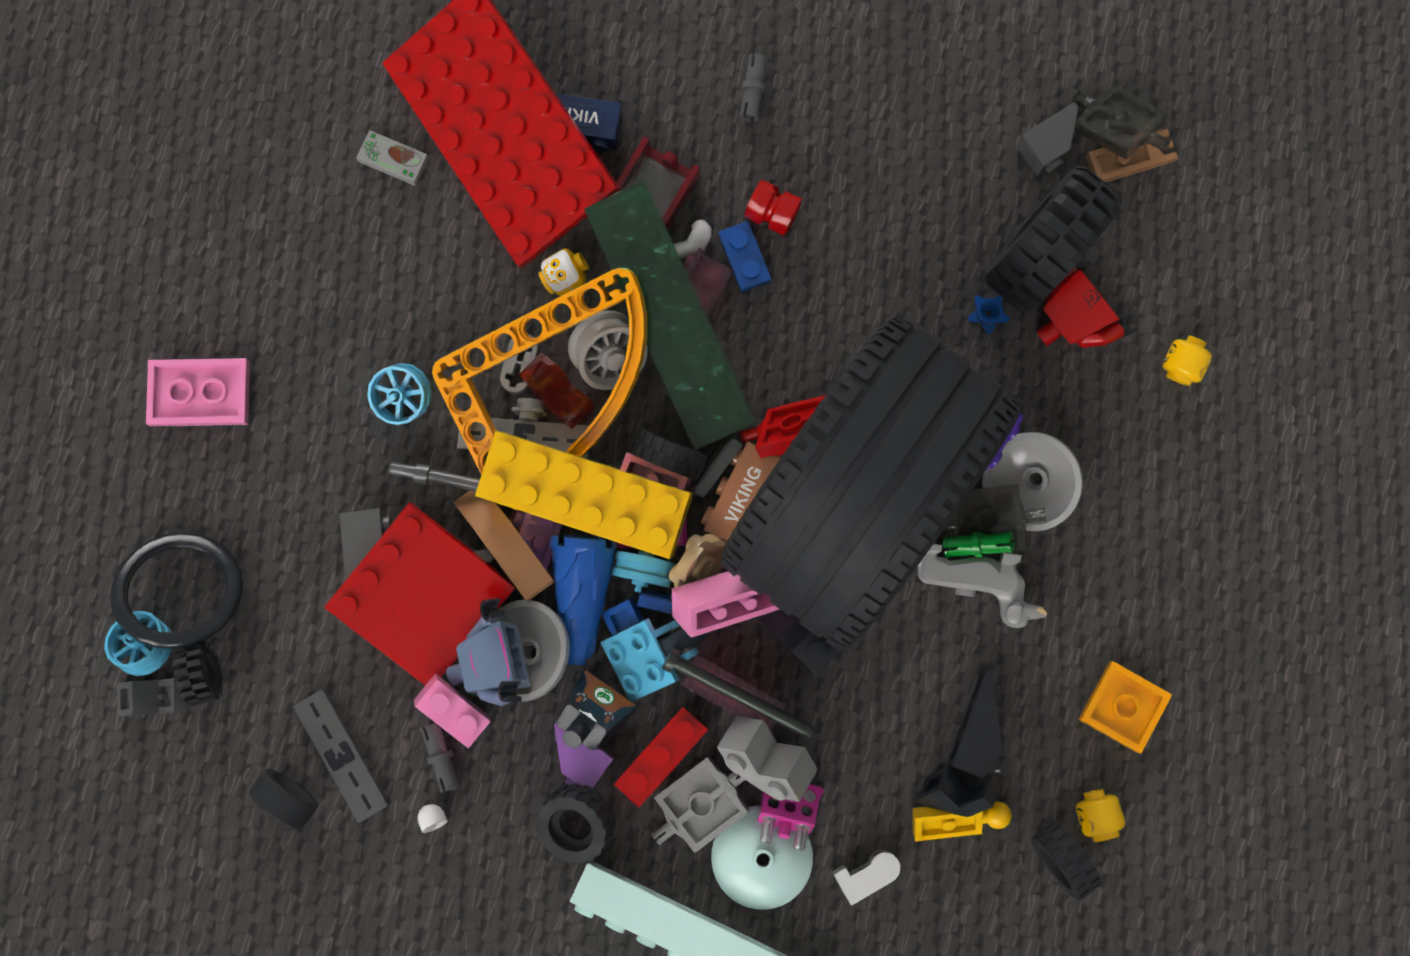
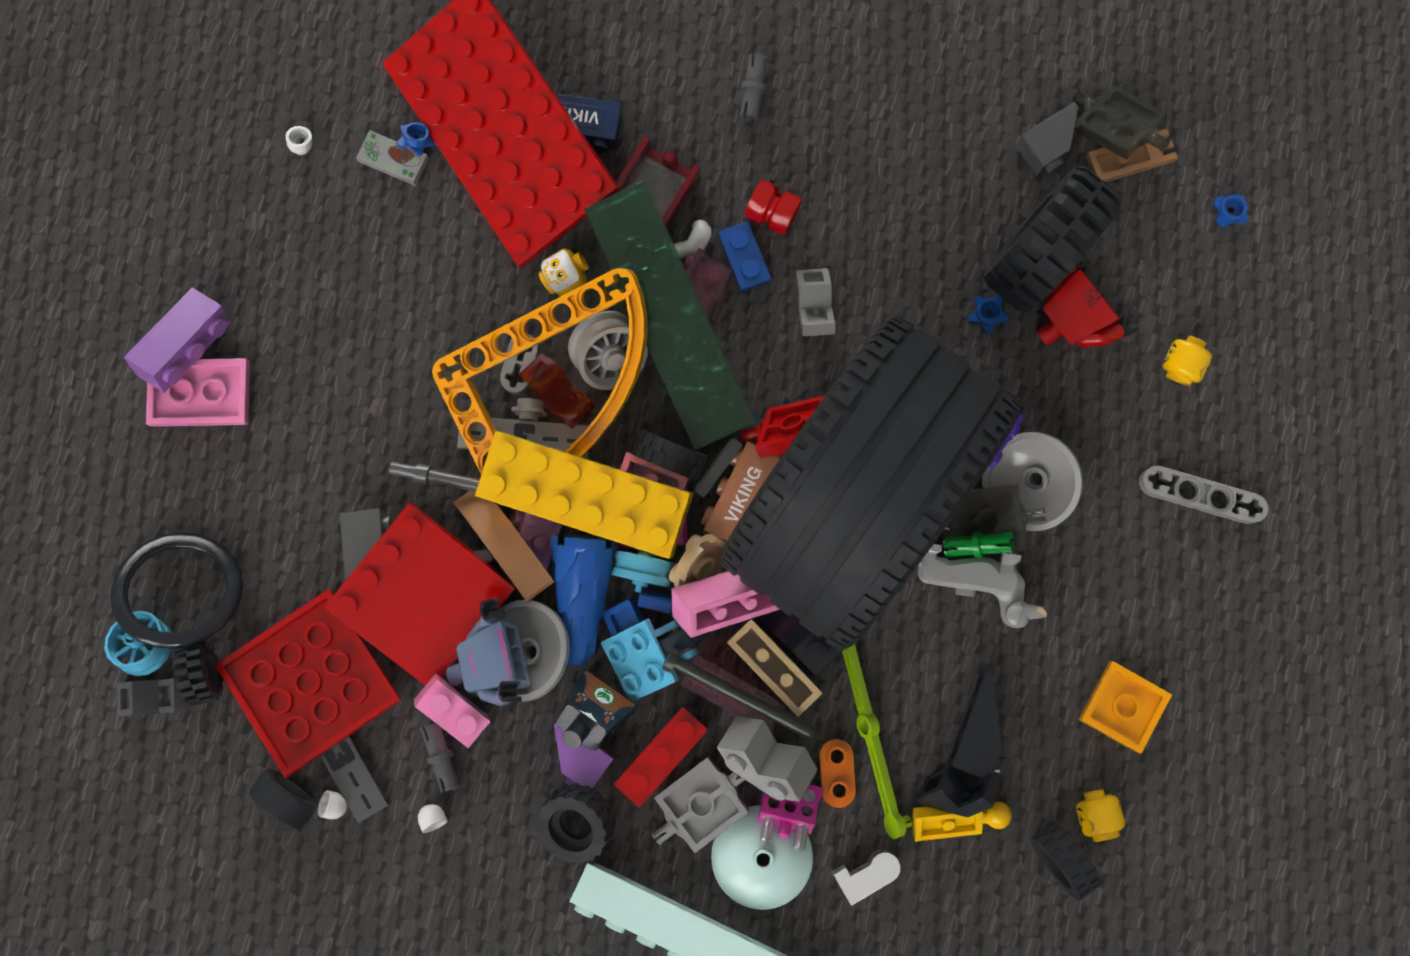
(178, 340): none -> medium lavender brick
(294, 137): none -> white hinge
(307, 684): none -> red plate
(331, 805): none -> white hinge
(399, 393): medium azure wheel -> none
(414, 130): none -> blue plate
(774, 667): none -> tan brick
(815, 301): none -> light grey slope
(837, 773): none -> orange plate
(869, 729): none -> lime piece
(1203, 492): none -> light grey beam
(1239, 206): none -> blue plate

